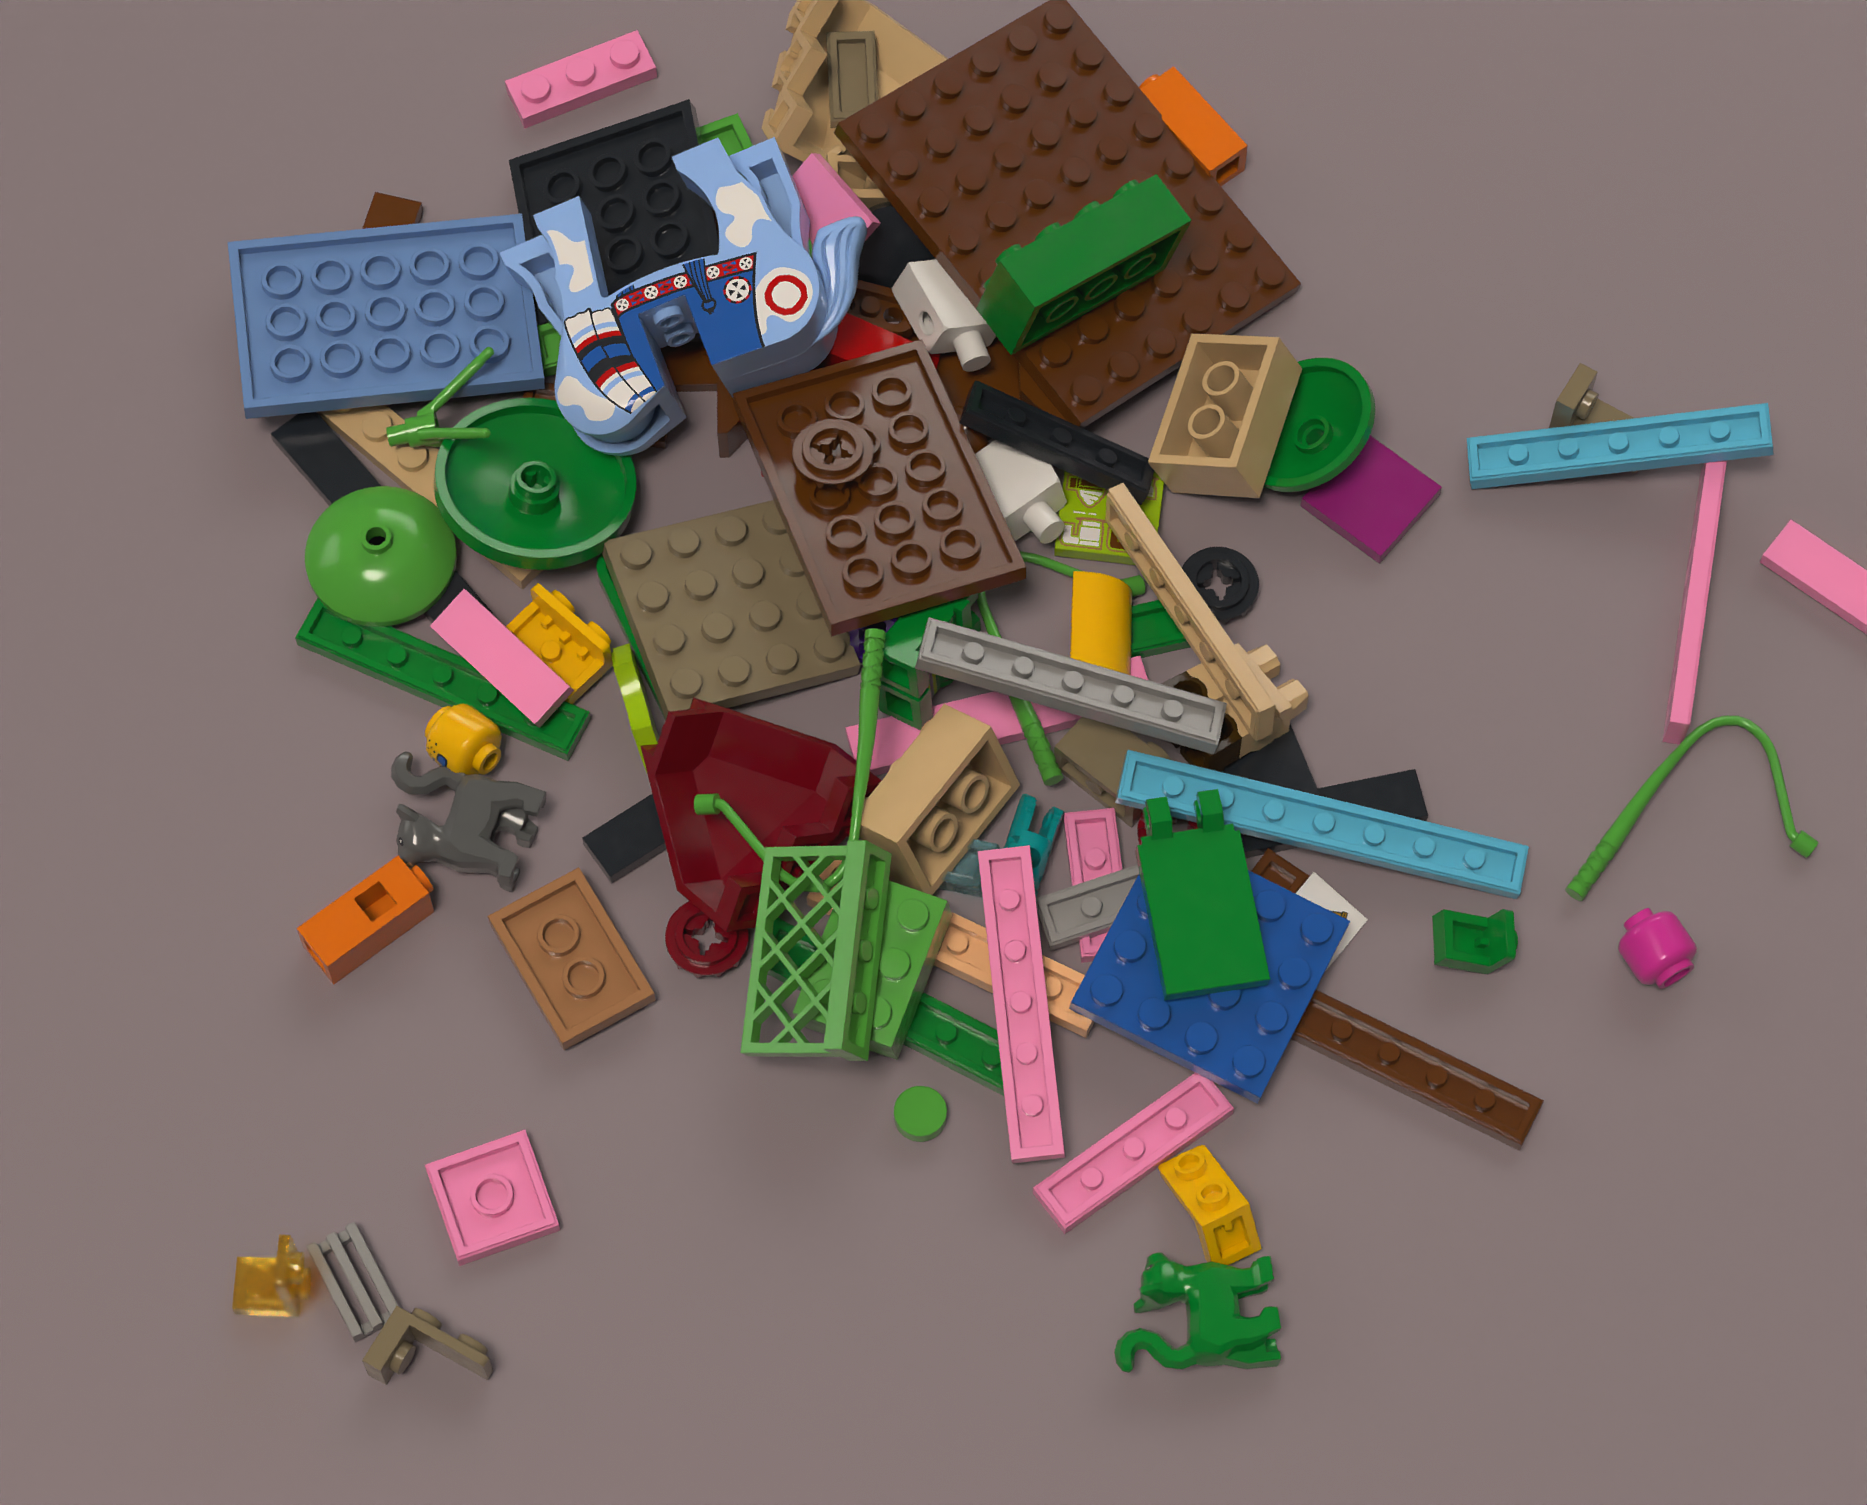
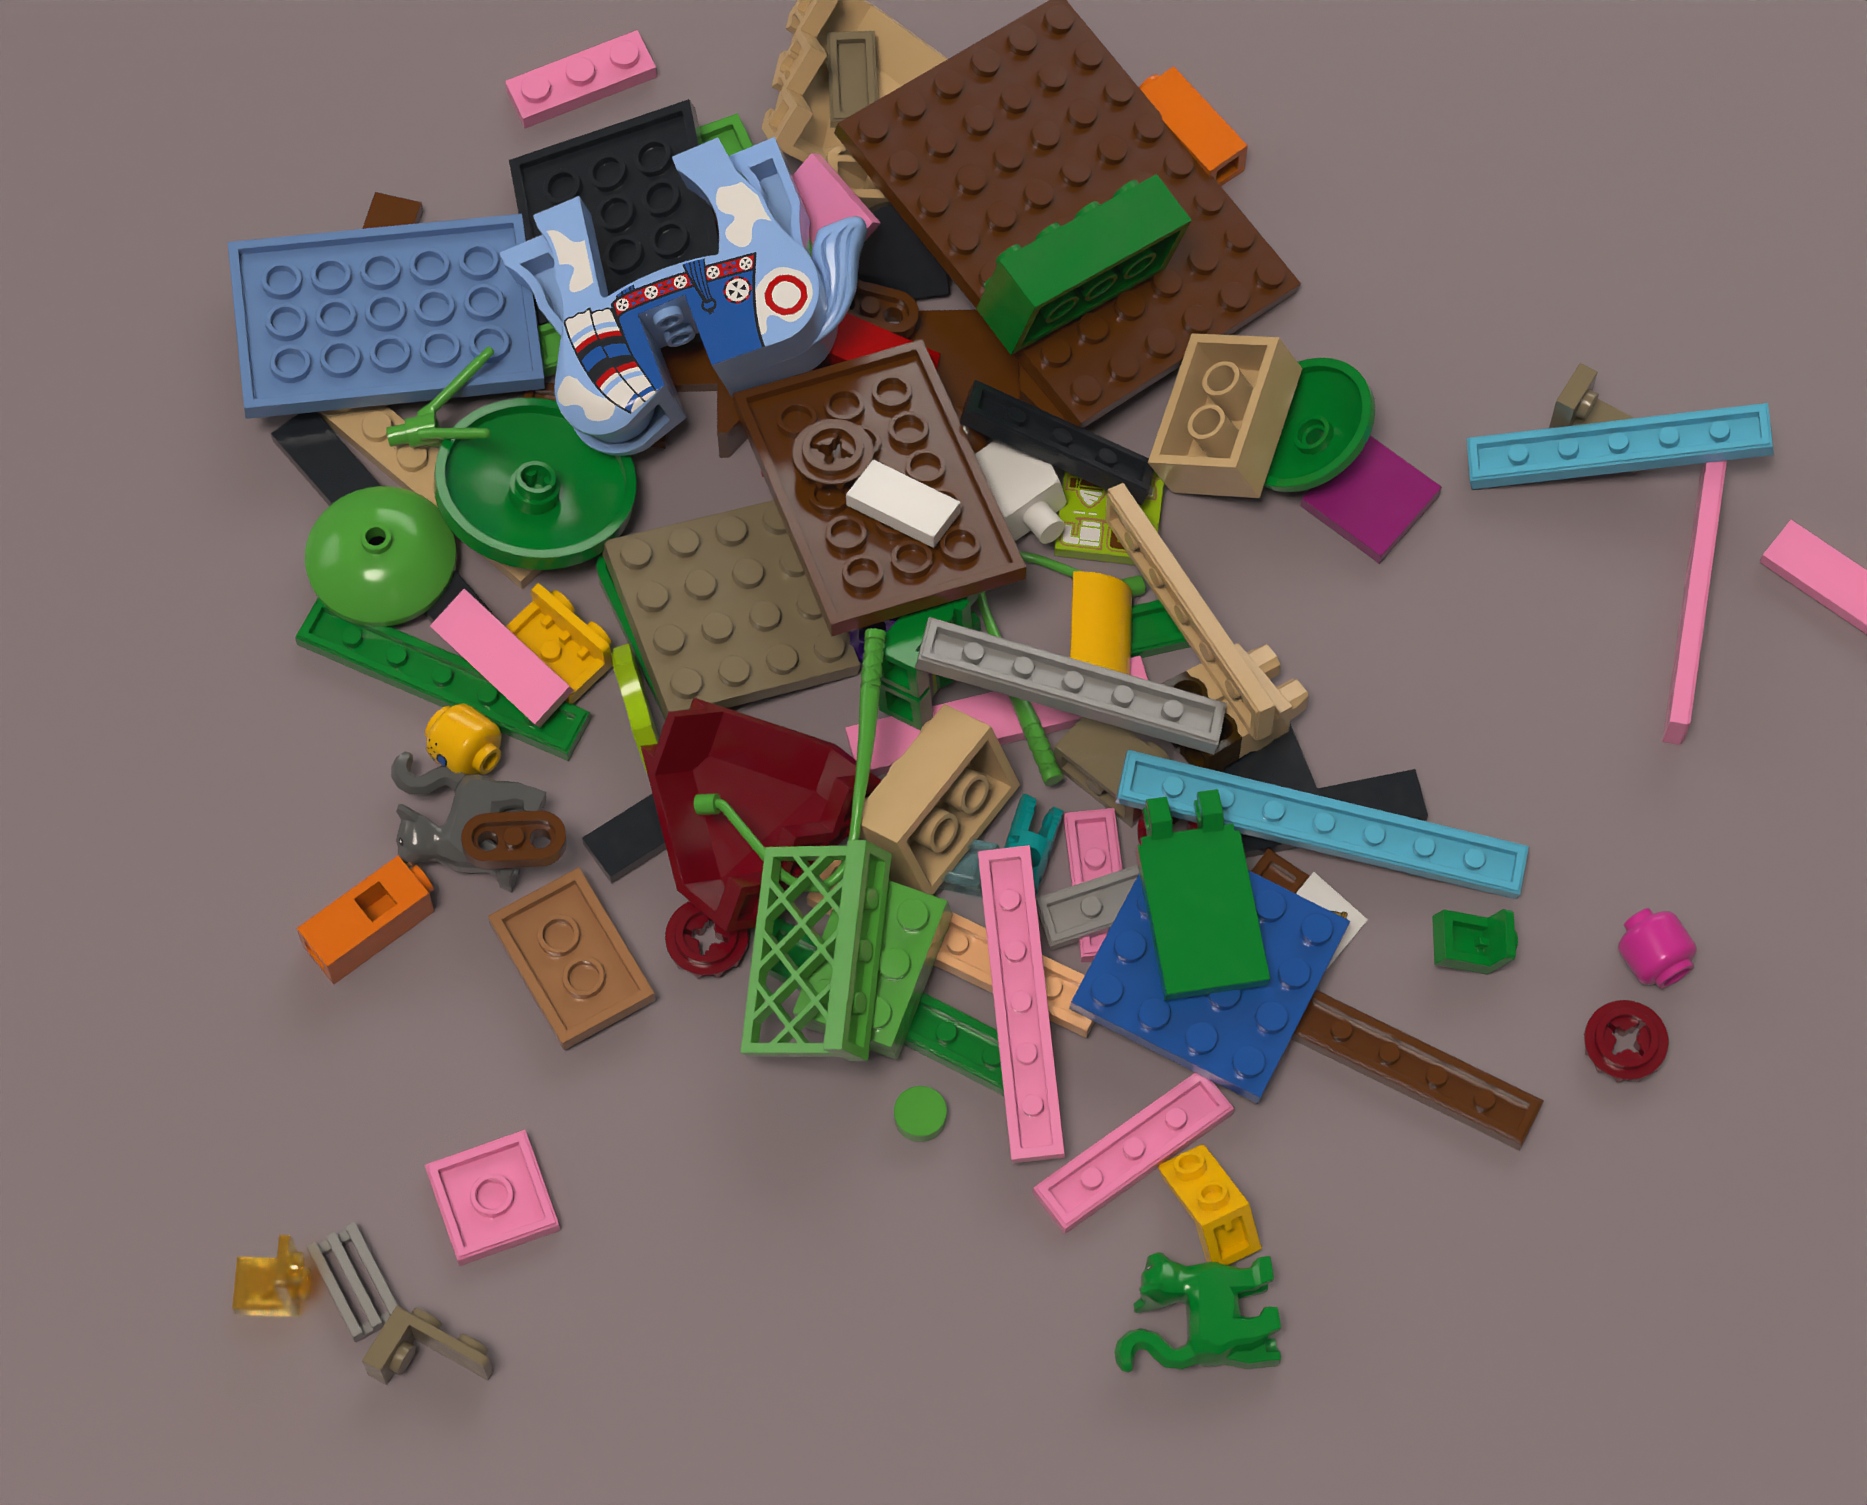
(514, 837): none -> reddish brown plate
(903, 503): none -> white tile
(943, 314): white torso -> none
(1232, 569): black gear -> none
(1619, 830): bright green piece -> none
(1622, 1018): none -> dark red gear

